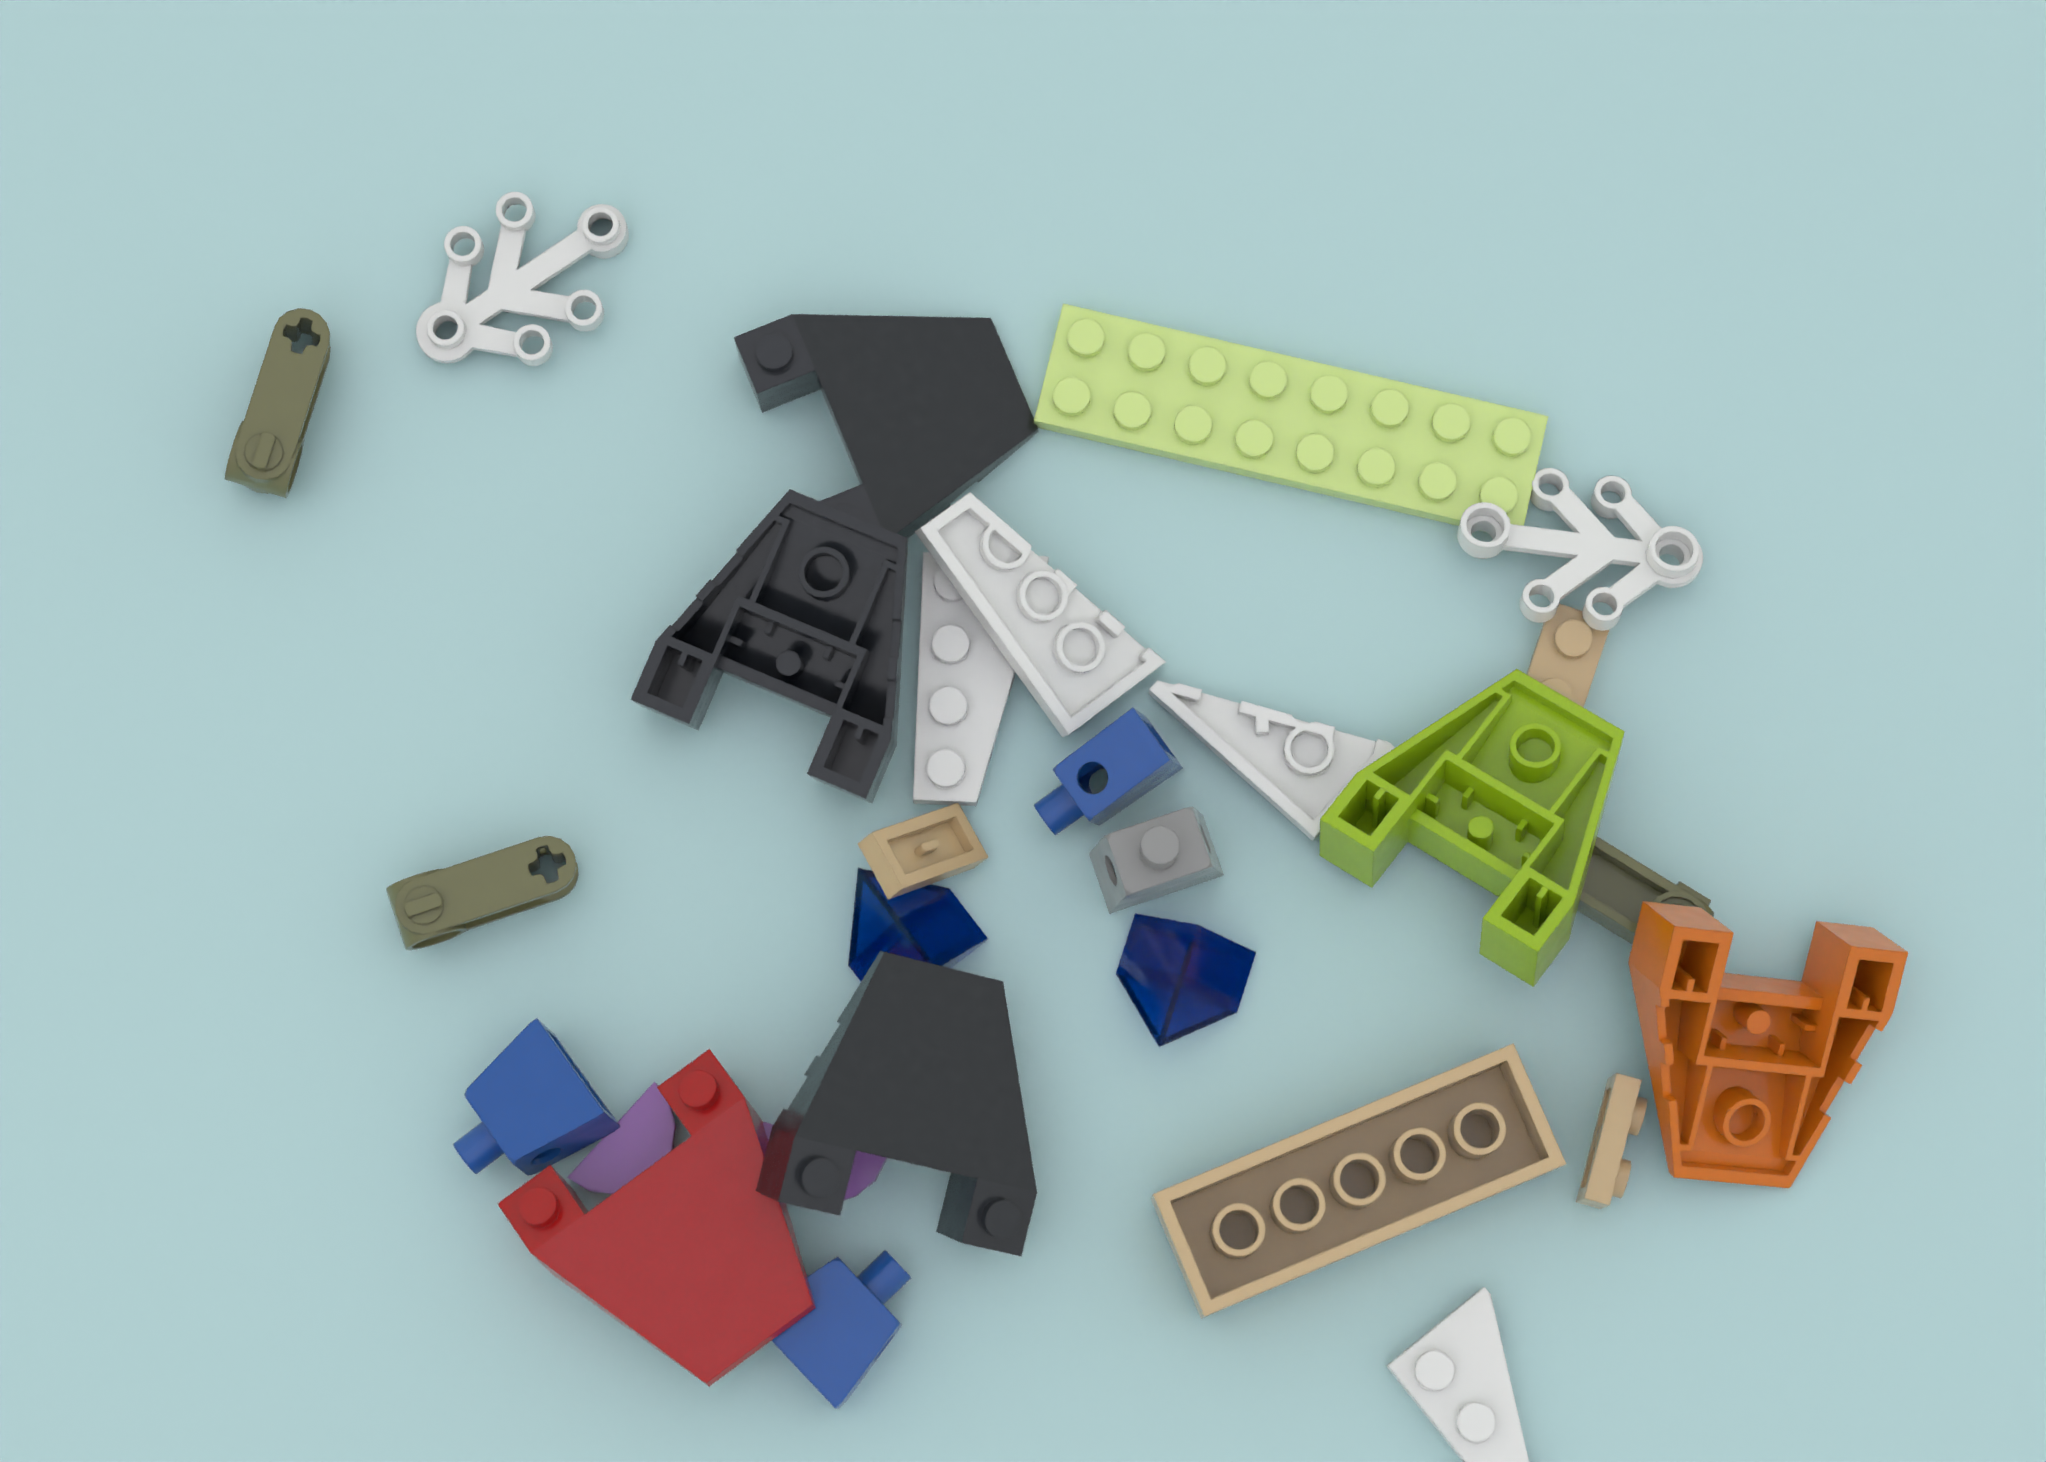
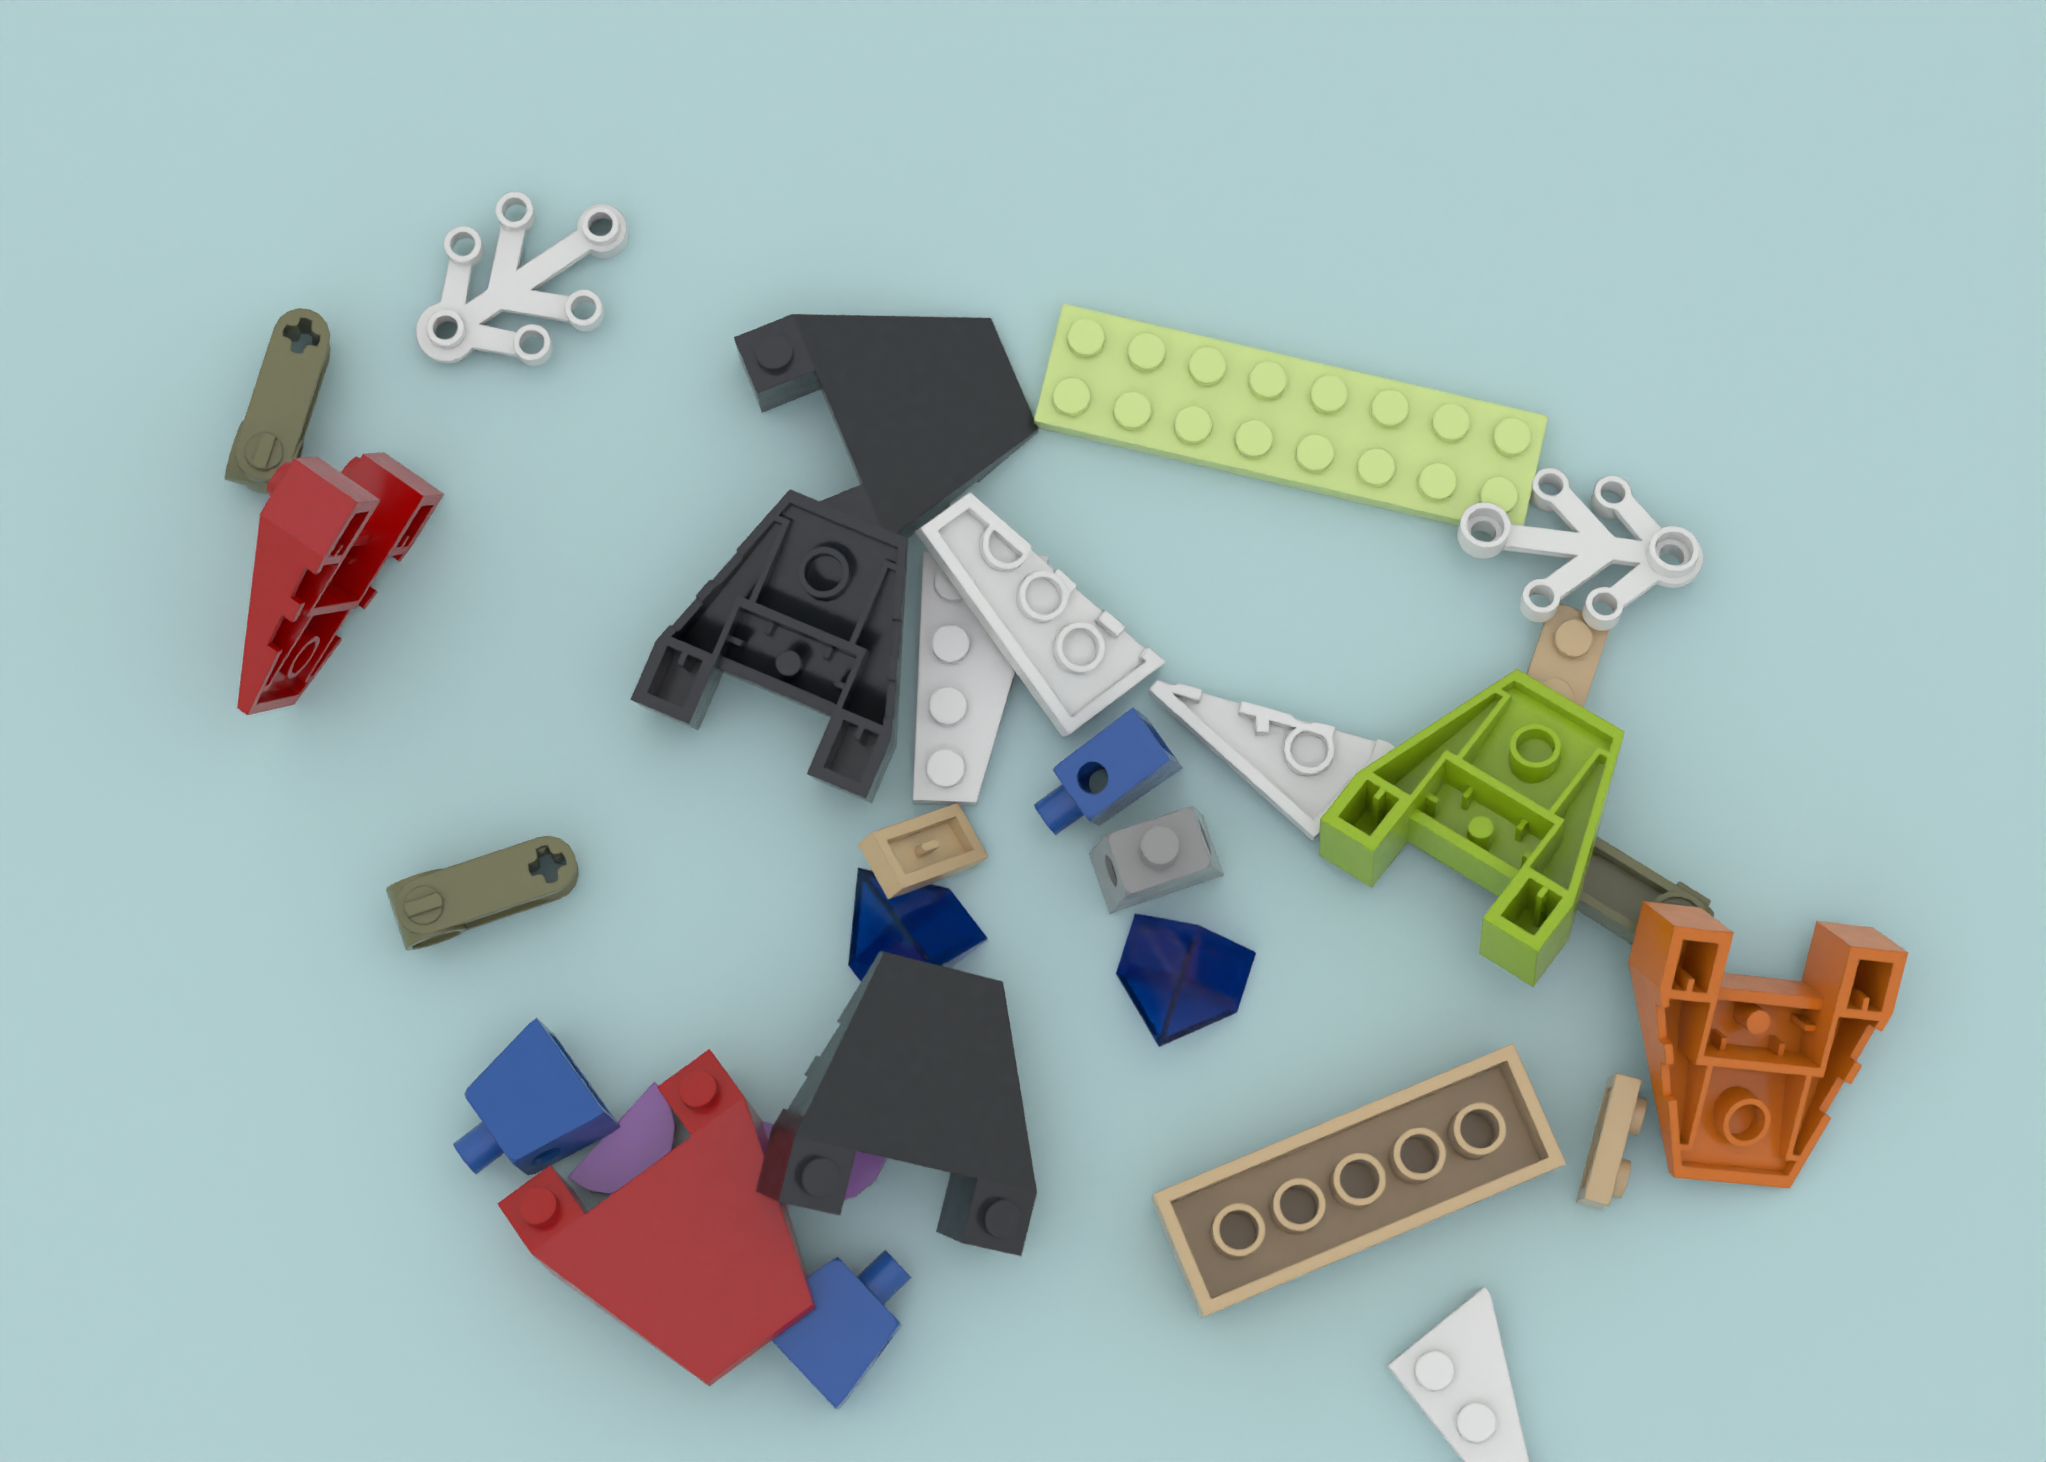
(316, 561): none -> red wedge

